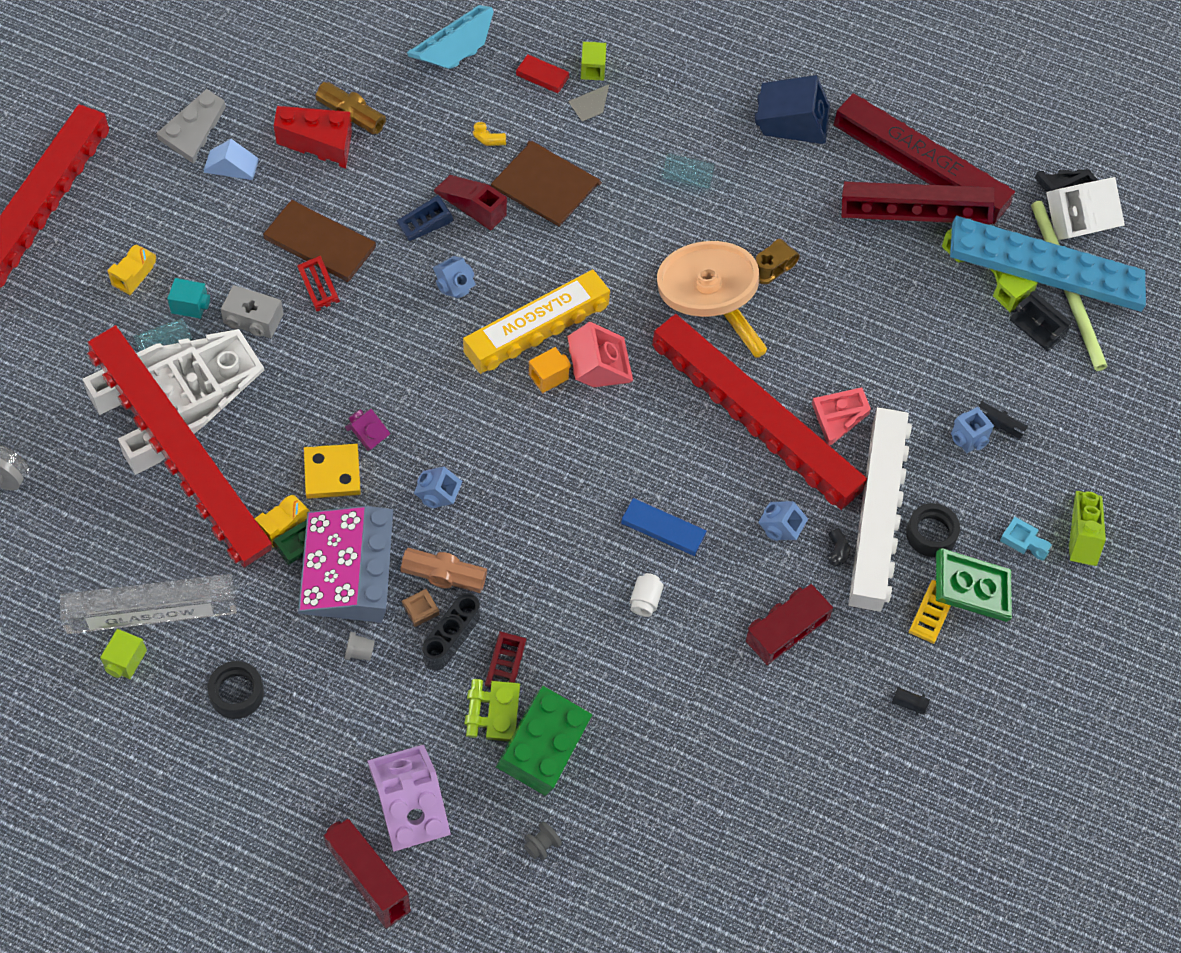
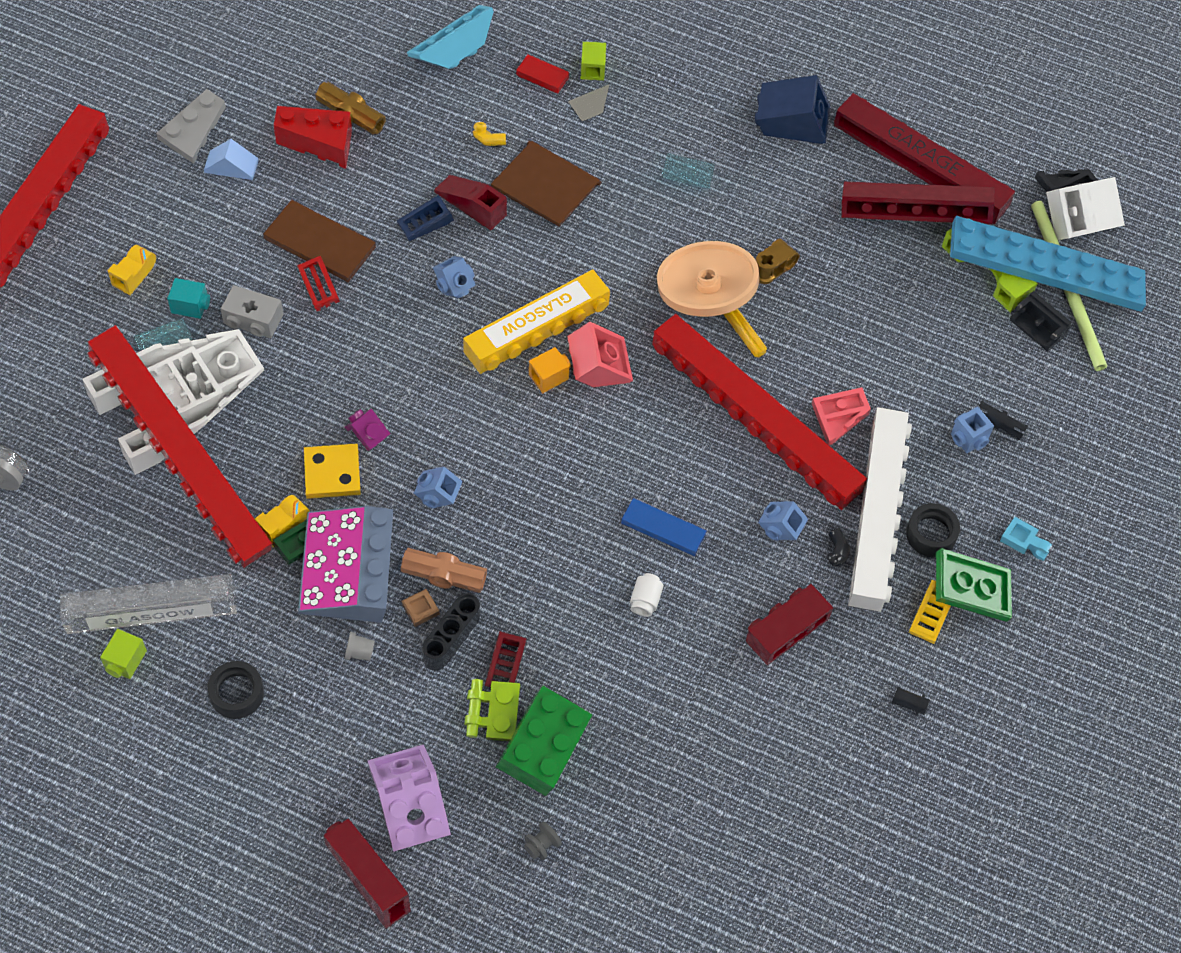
(1087, 528): lime slope -> none

